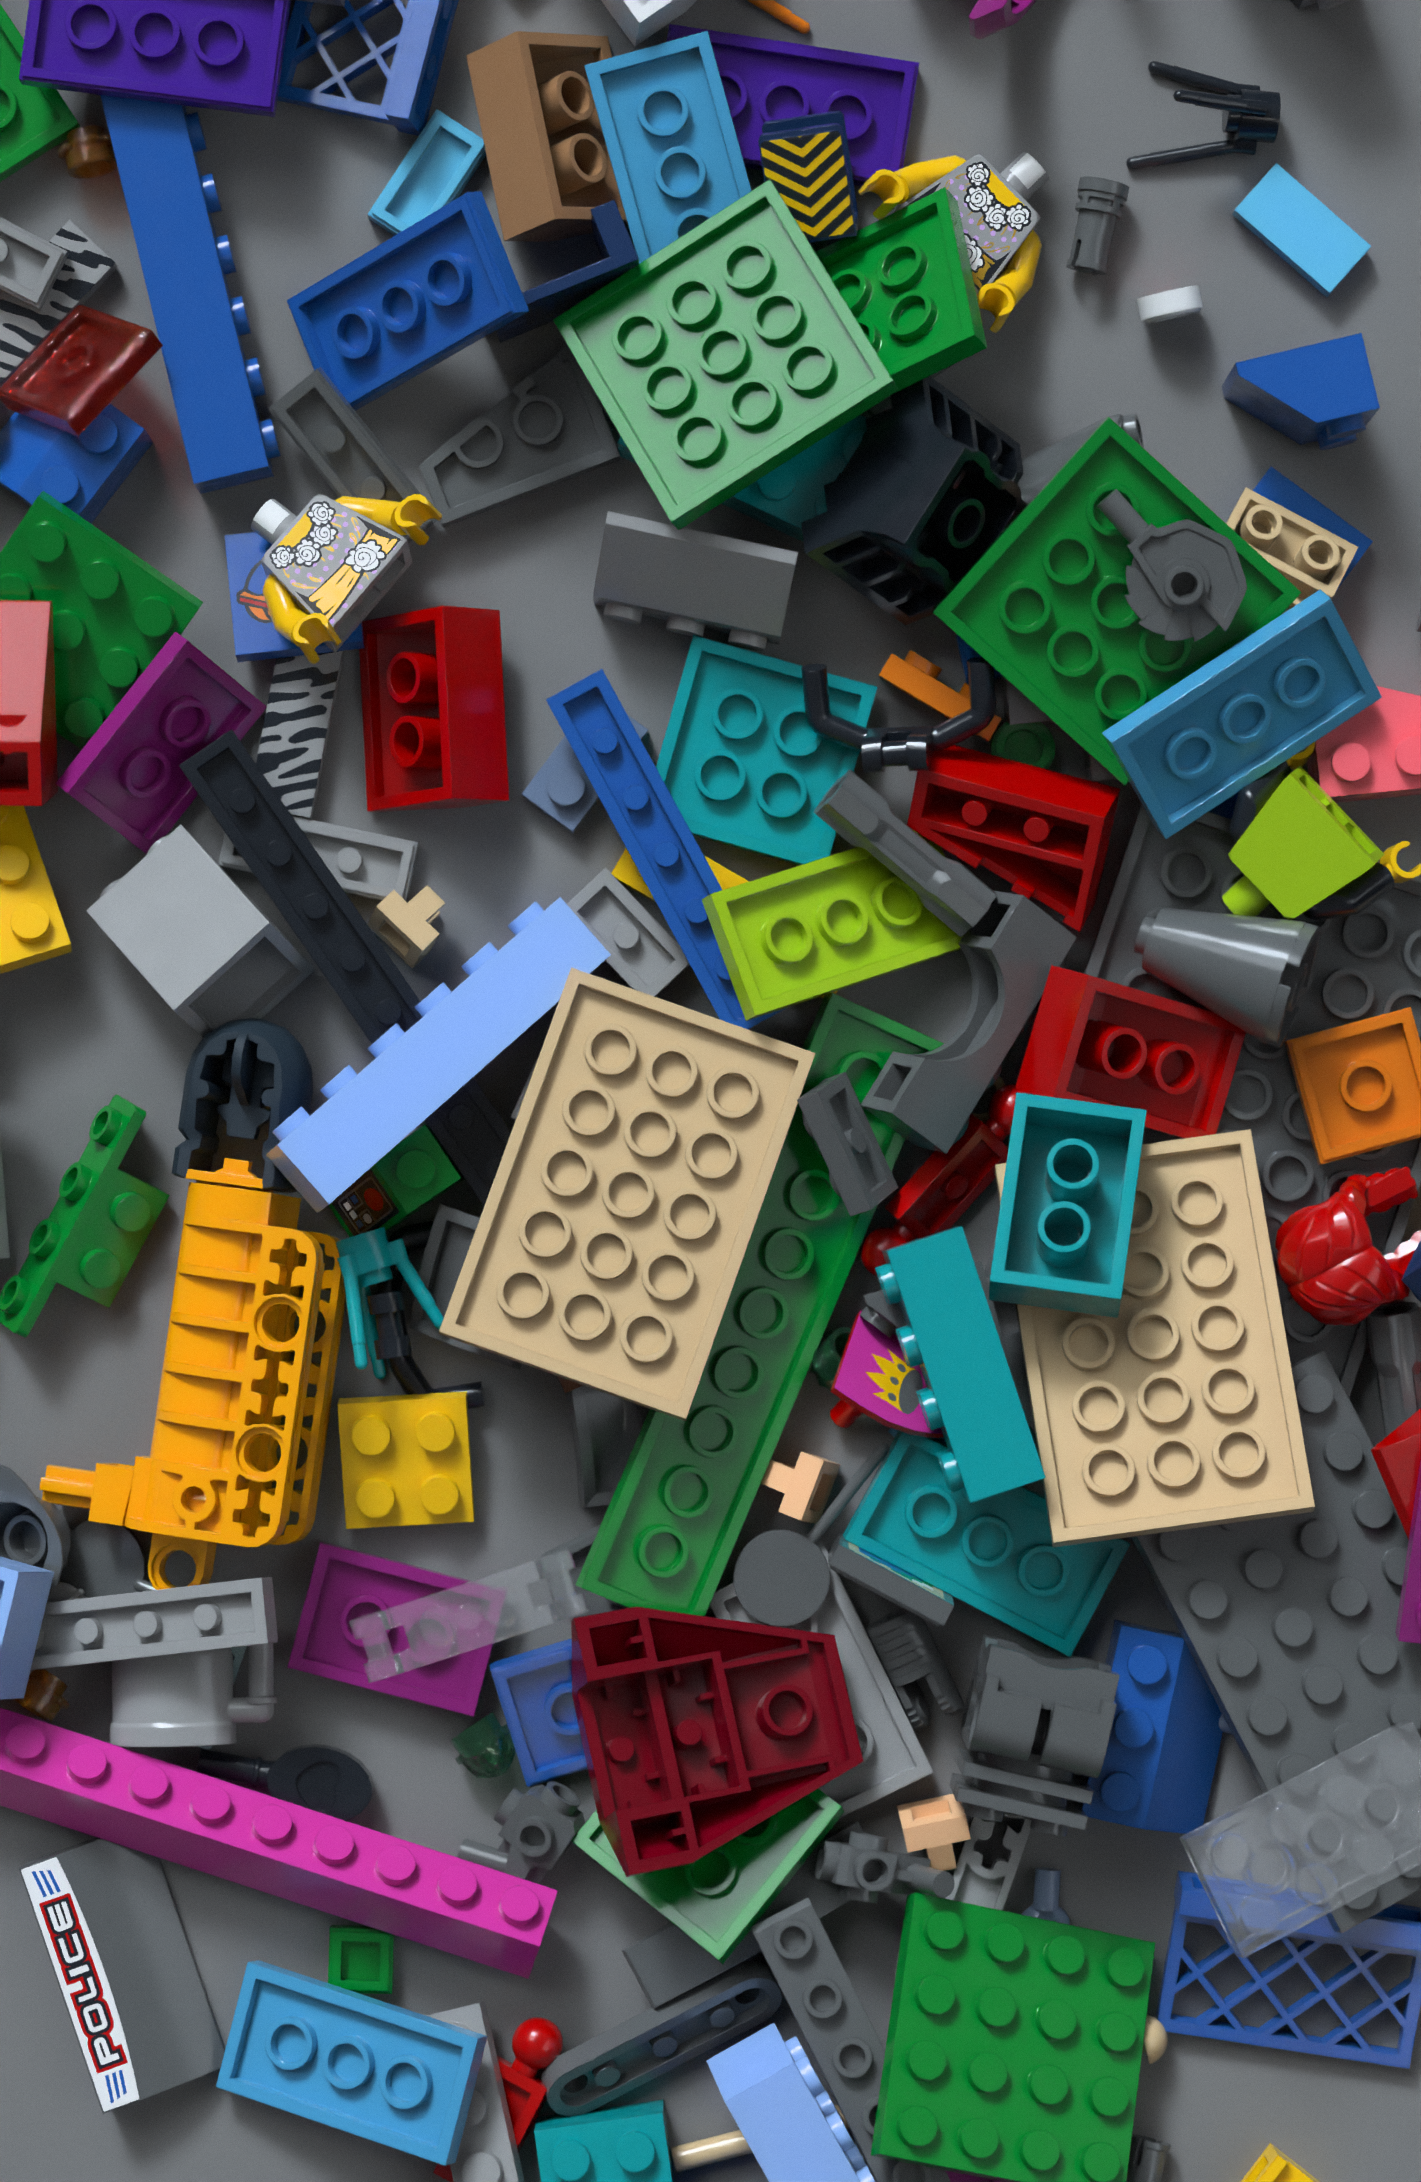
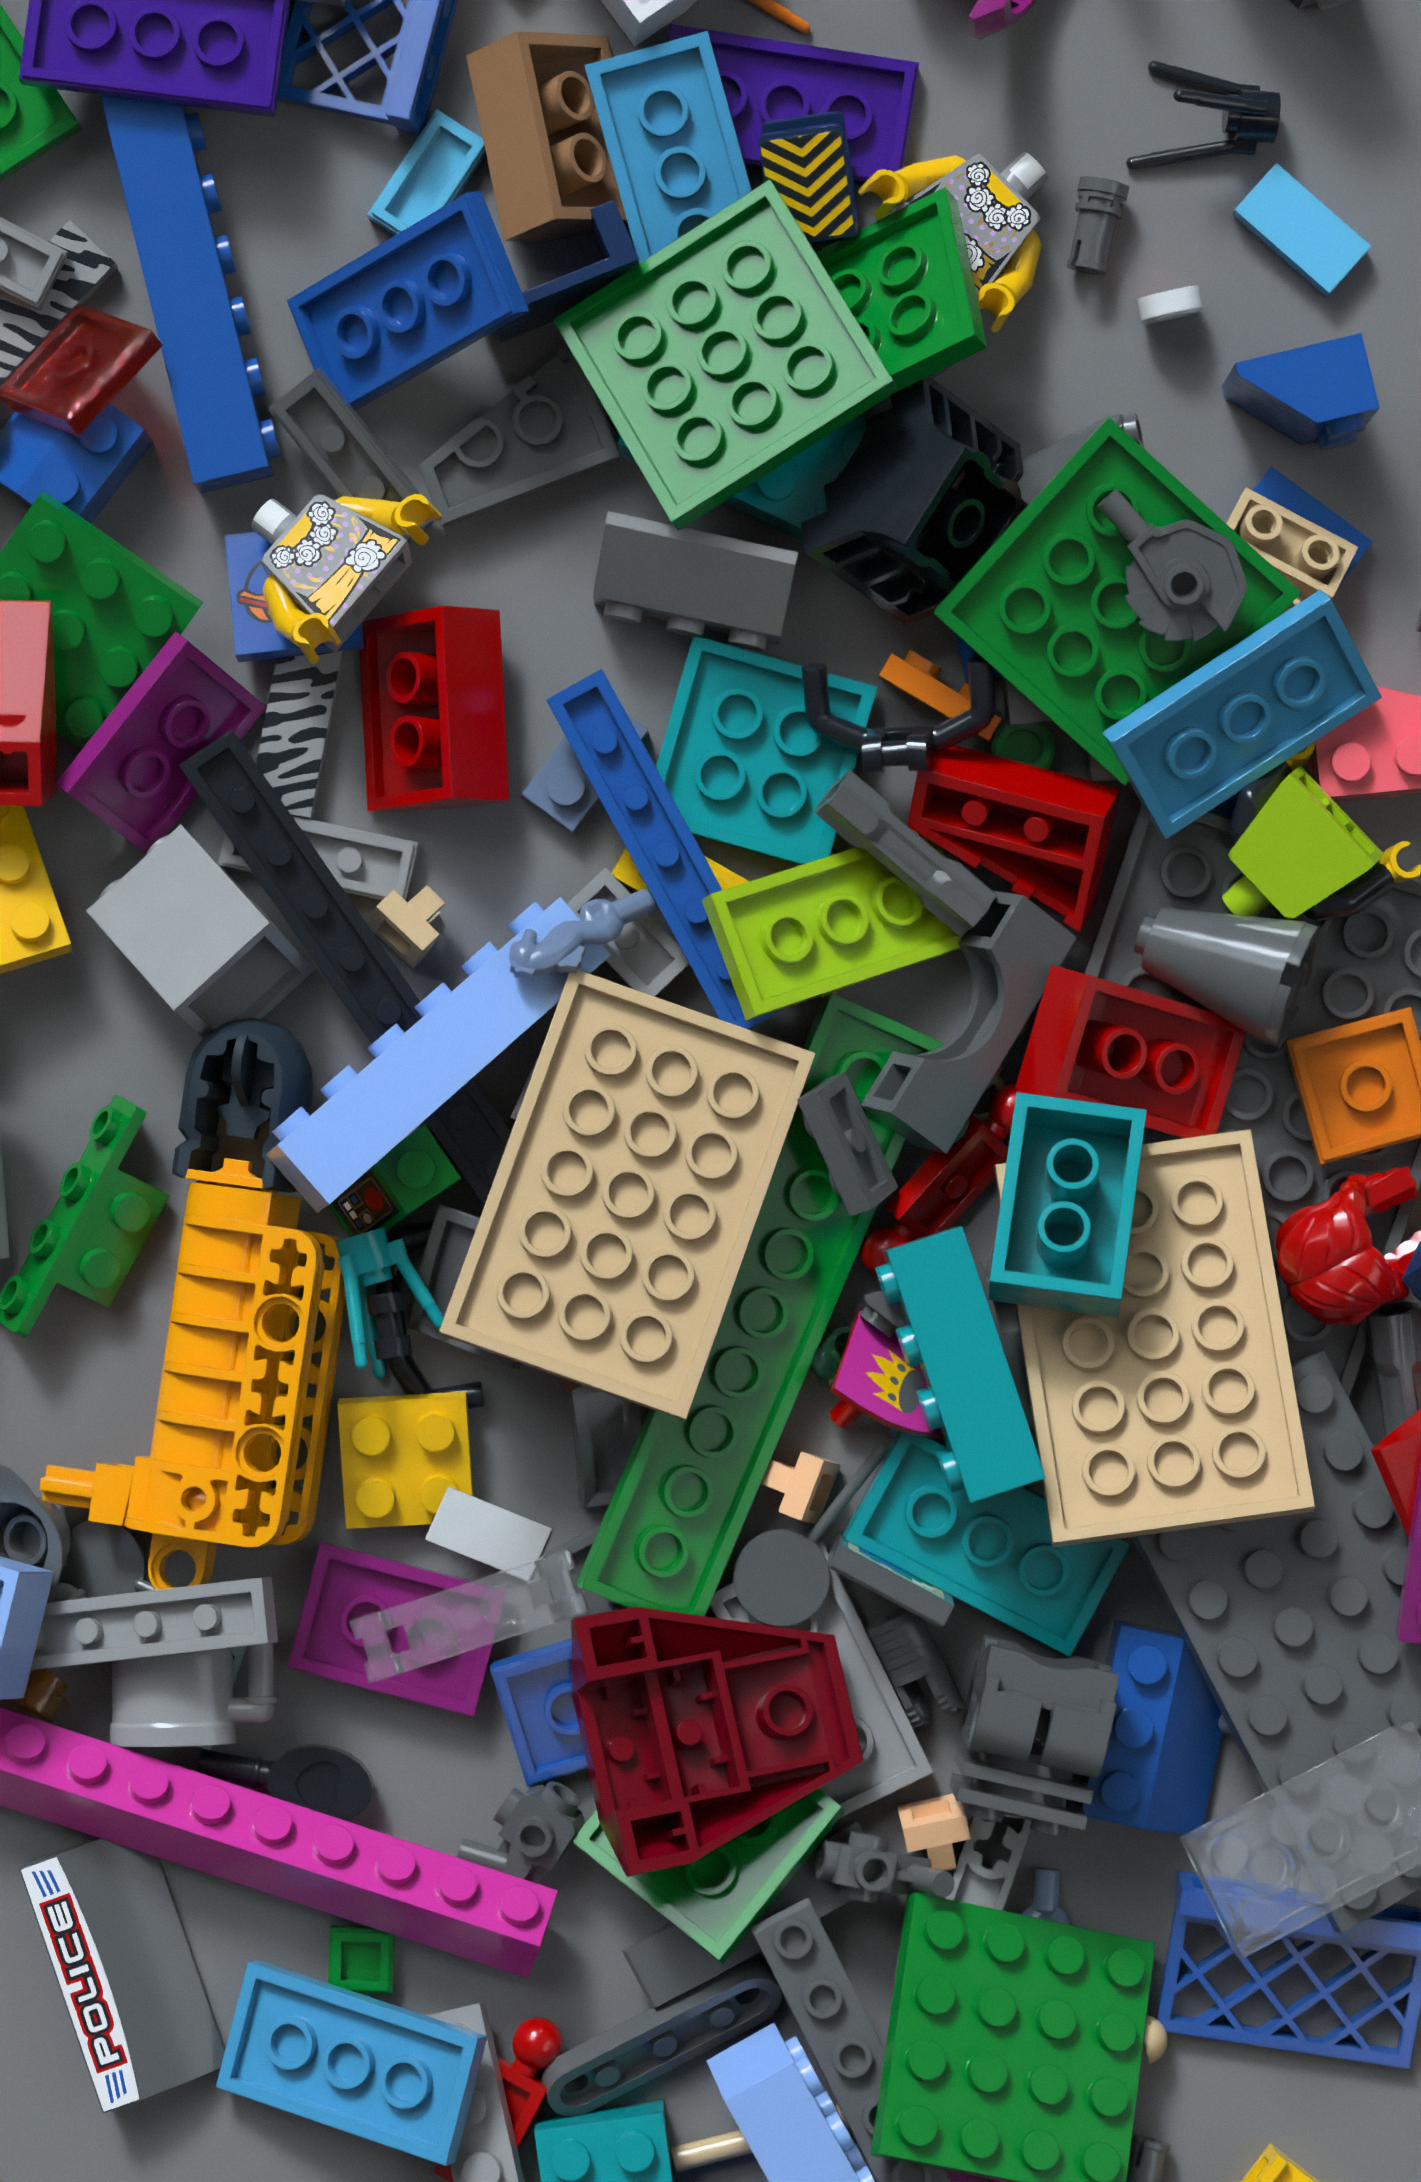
(88, 152): clear orange plate -> none
(485, 1747): clear green plate -> none
(486, 1531): none -> white sticker
(563, 945): none -> sand blue animal

